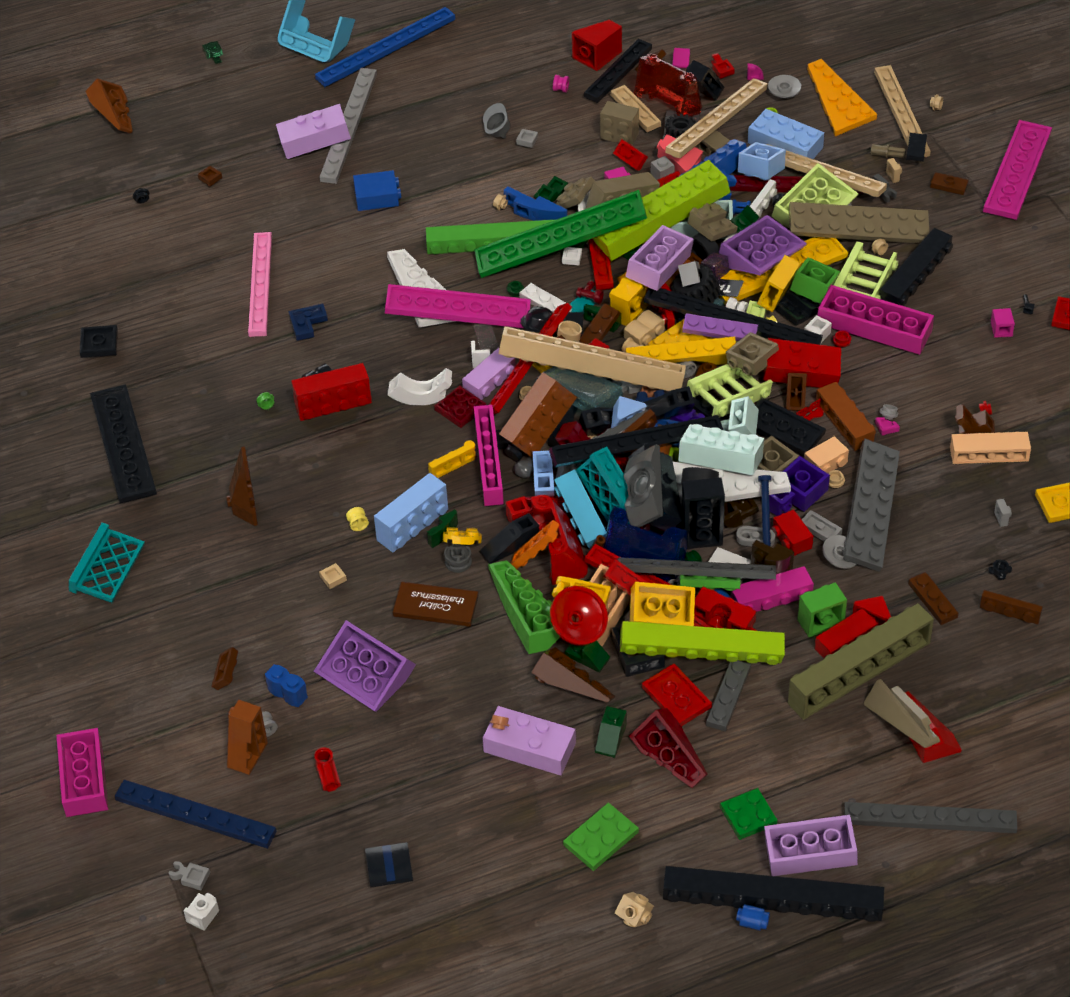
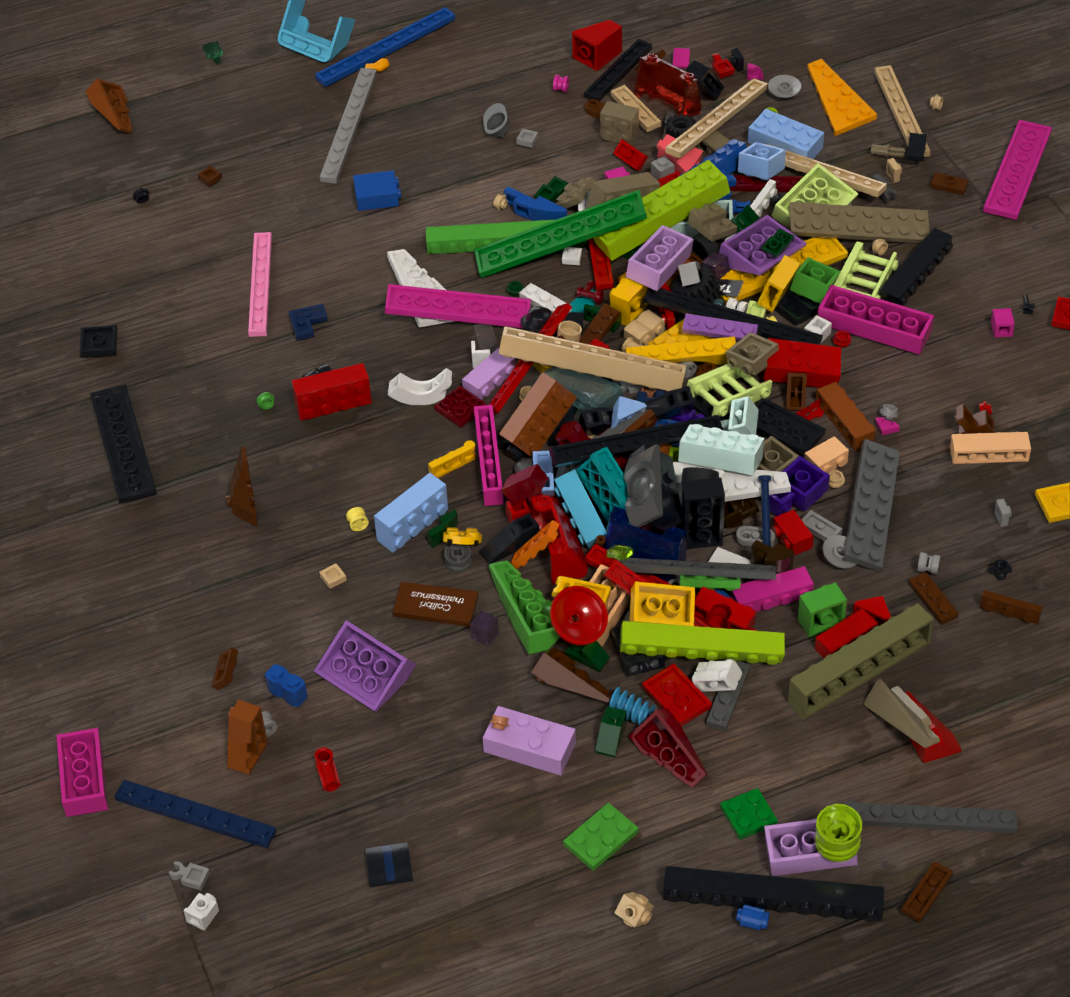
(90, 558): teal fence -> none
(313, 131): lavender brick -> none
(380, 65): none -> light orange arm
(484, 628): none -> clear purple brick
(525, 484): none -> dark red brick
(594, 108): none -> reddish brown plate
(619, 552): none -> clear neon green tile
(635, 709): none -> dark azure piece
(693, 556): dark green plate -> none
(717, 675): none -> white brick
(737, 60): none -> black plate
(778, 243): none -> dark green slope
(842, 823): none -> lime wheel
(927, 892): none -> reddish brown plate
(933, 563): none -> light grey wheel

